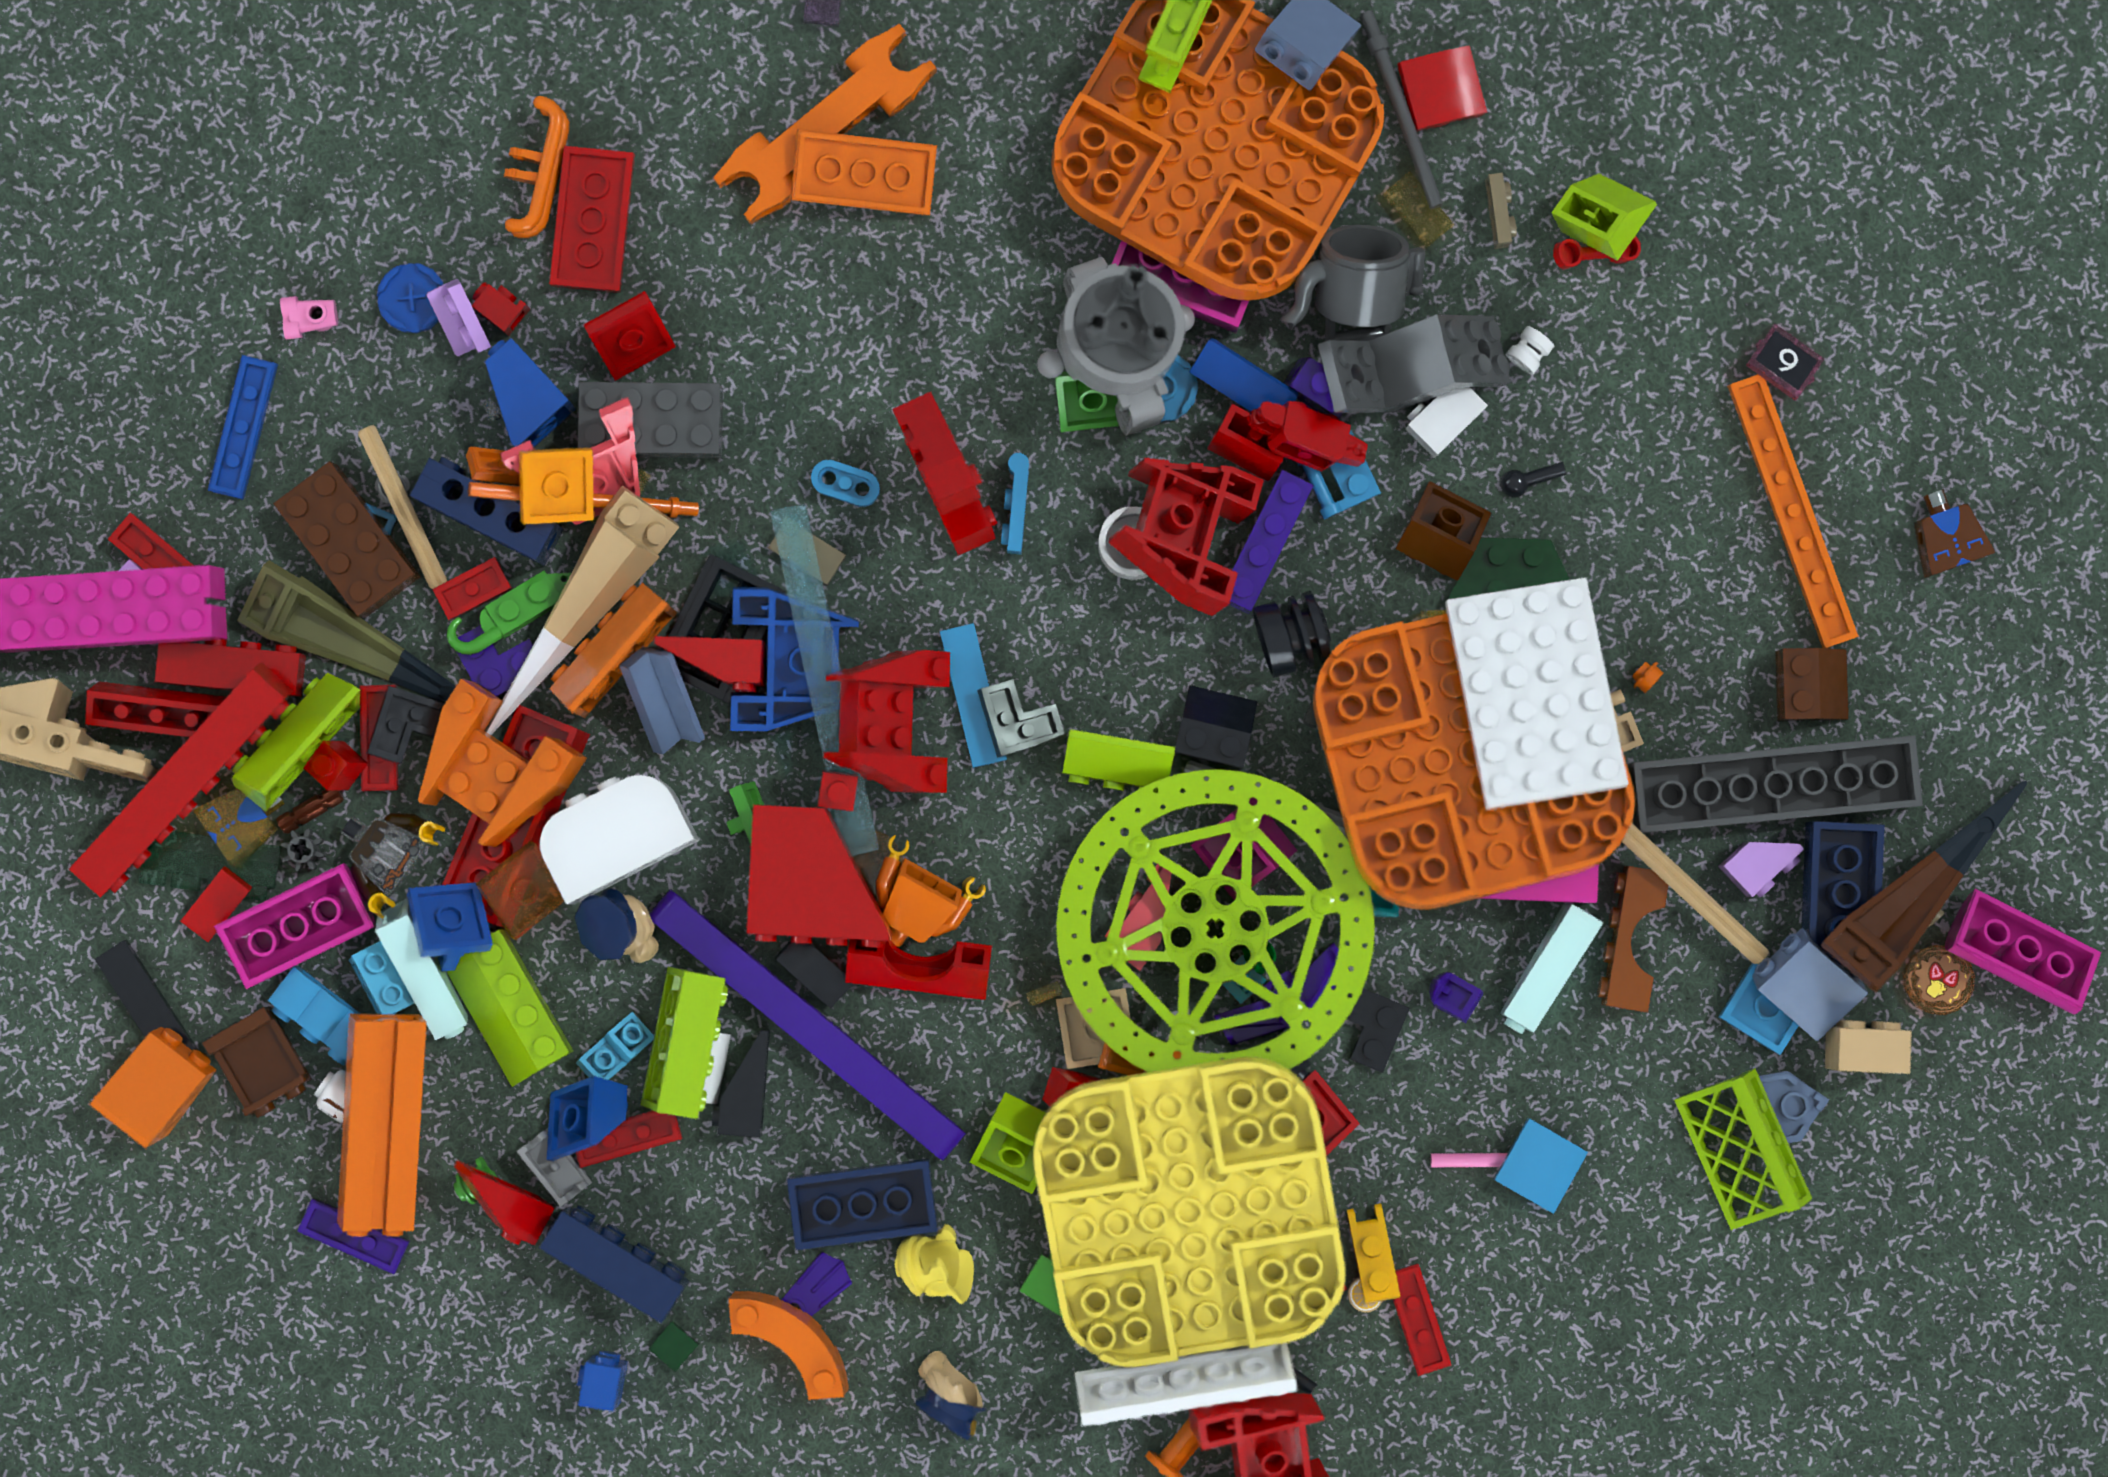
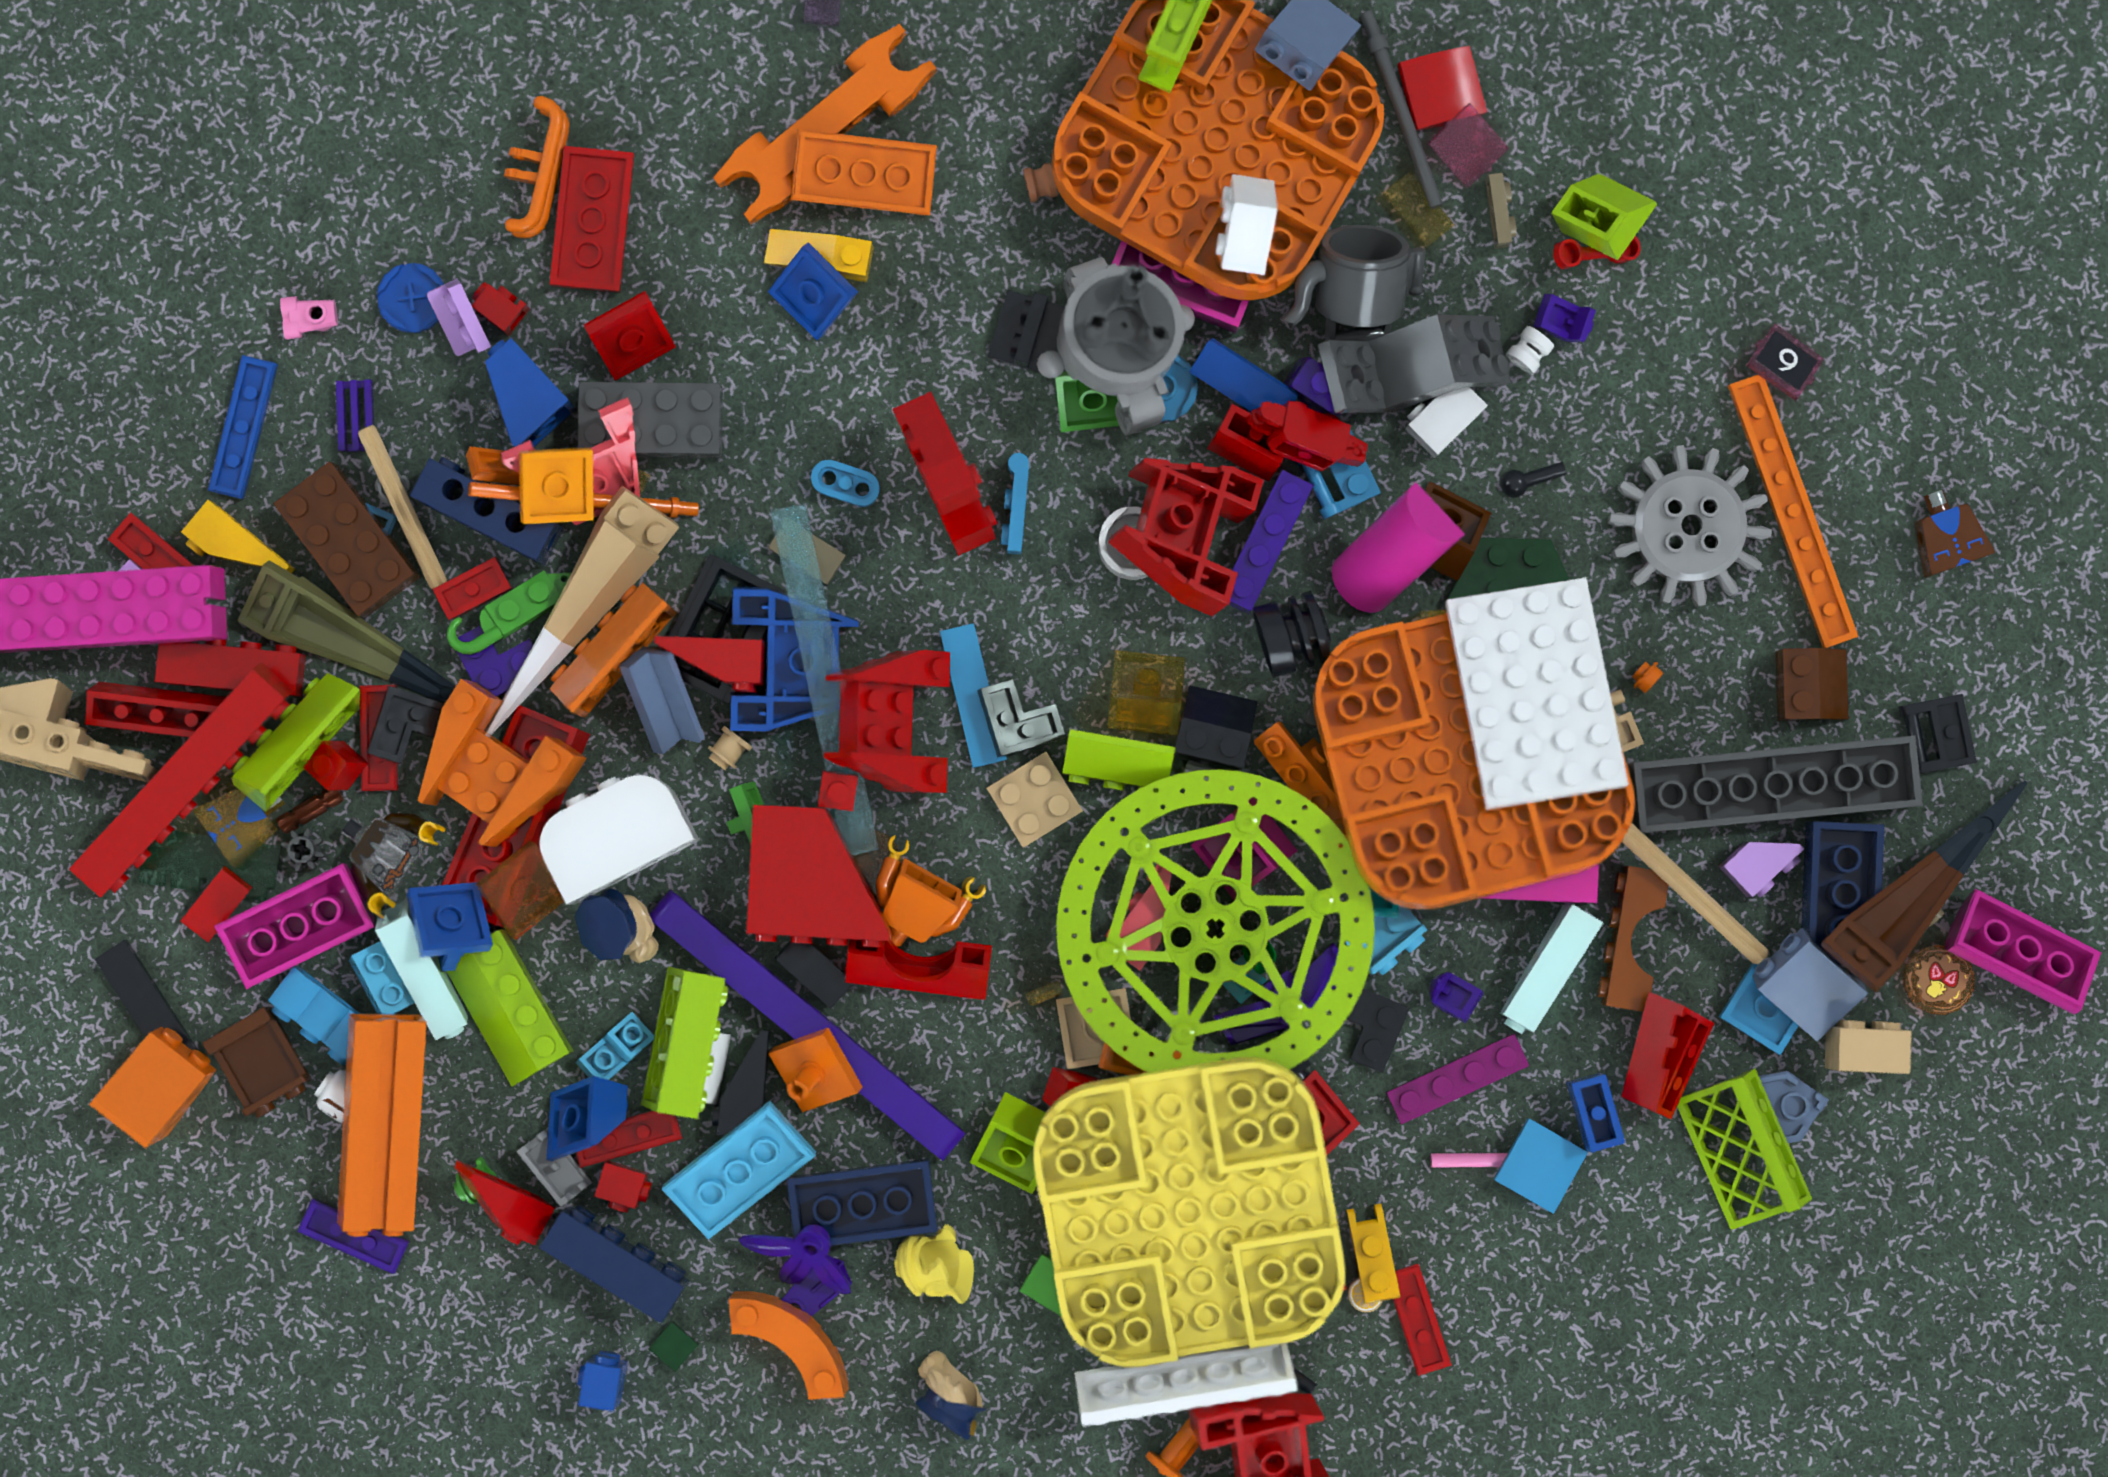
(225, 538): none -> yellow slope
(353, 385): none -> dark purple tile
(623, 1186): none -> red brick
(728, 749): none -> tan brick
(739, 1170): none -> medium azure tile
(806, 1250): none -> dark purple plant
(812, 291): none -> blue tile
(815, 1070): none -> orange tile
(846, 254): none -> yellow slope
(1025, 330): none -> black bracket
(1034, 799): none -> tan plate
(1040, 182): none -> nougat wheel
(1146, 692): none -> clear yellow slope
(1250, 219): none -> white brick
(1302, 769): none -> orange bracket
(1392, 937): none -> medium azure bracket
(1394, 551): none -> dark pink brick
(1457, 1078): none -> magenta plate
(1468, 145): none -> clear pink piece
(1564, 319): none -> dark purple bracket
(1595, 1112): none -> blue brick
(1654, 526): none -> light grey gear
(1664, 1055): none -> red wedge
(1949, 732): none -> black plate

